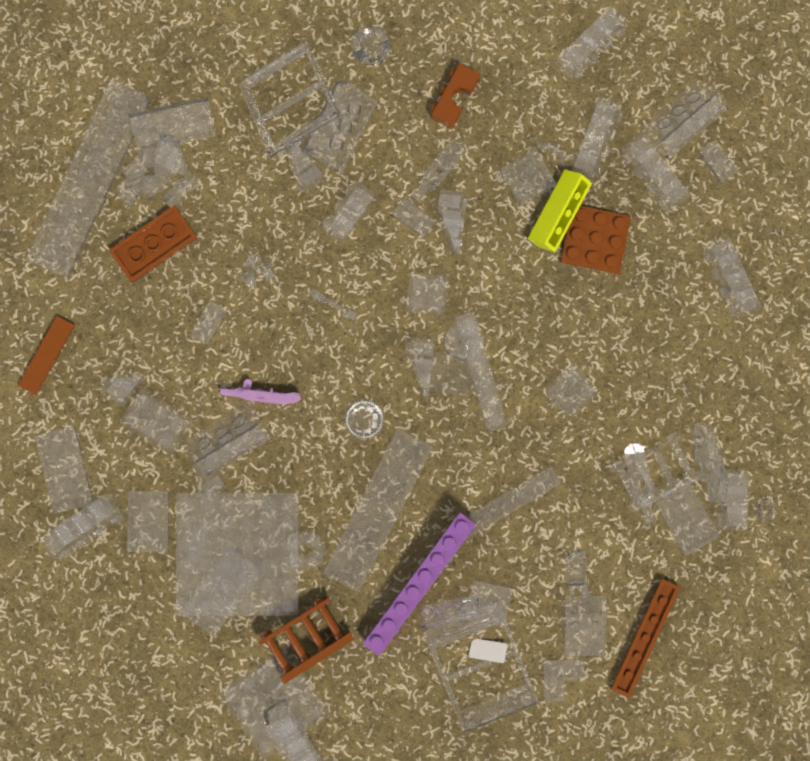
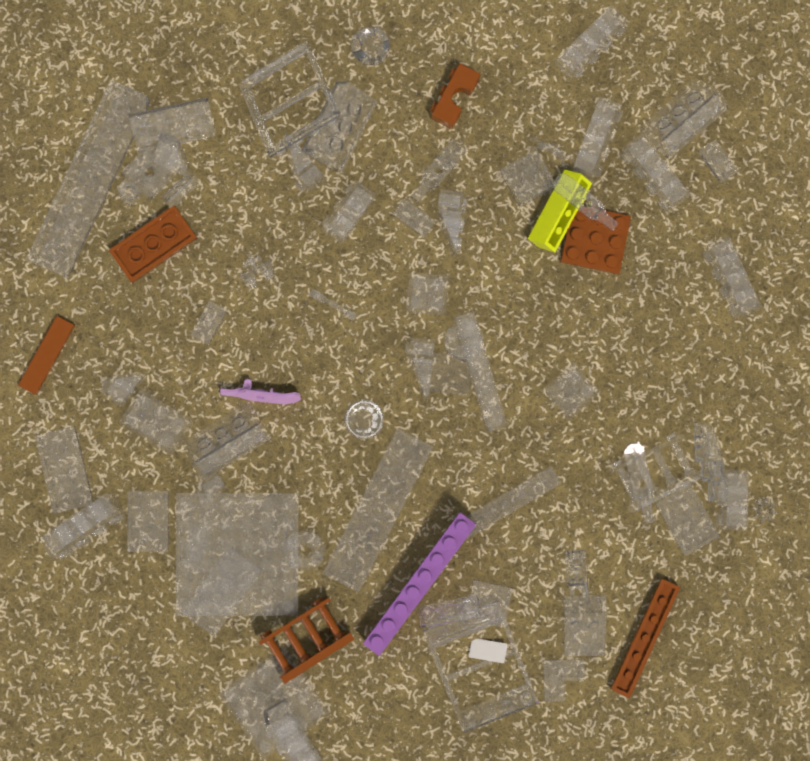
(577, 194): none -> clear piece

